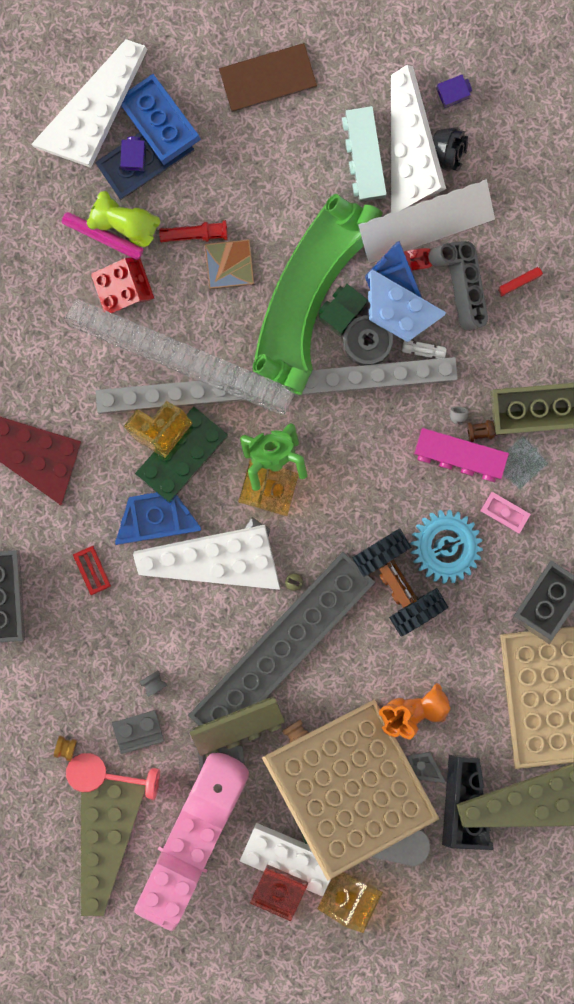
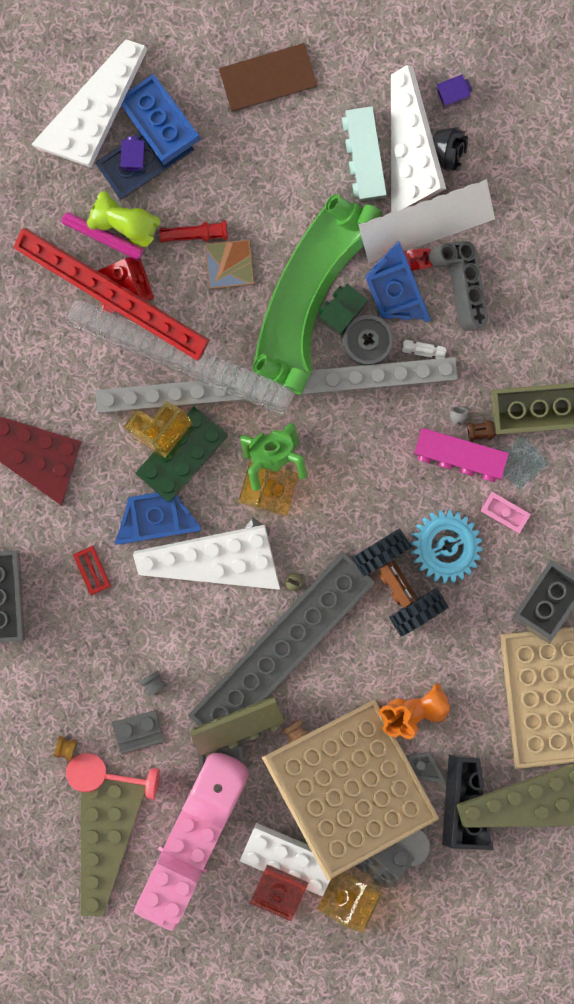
(111, 294): none -> red plate
(387, 865): none -> dark grey bracket
(399, 309): light blue wing -> none
(520, 281): red tile -> none

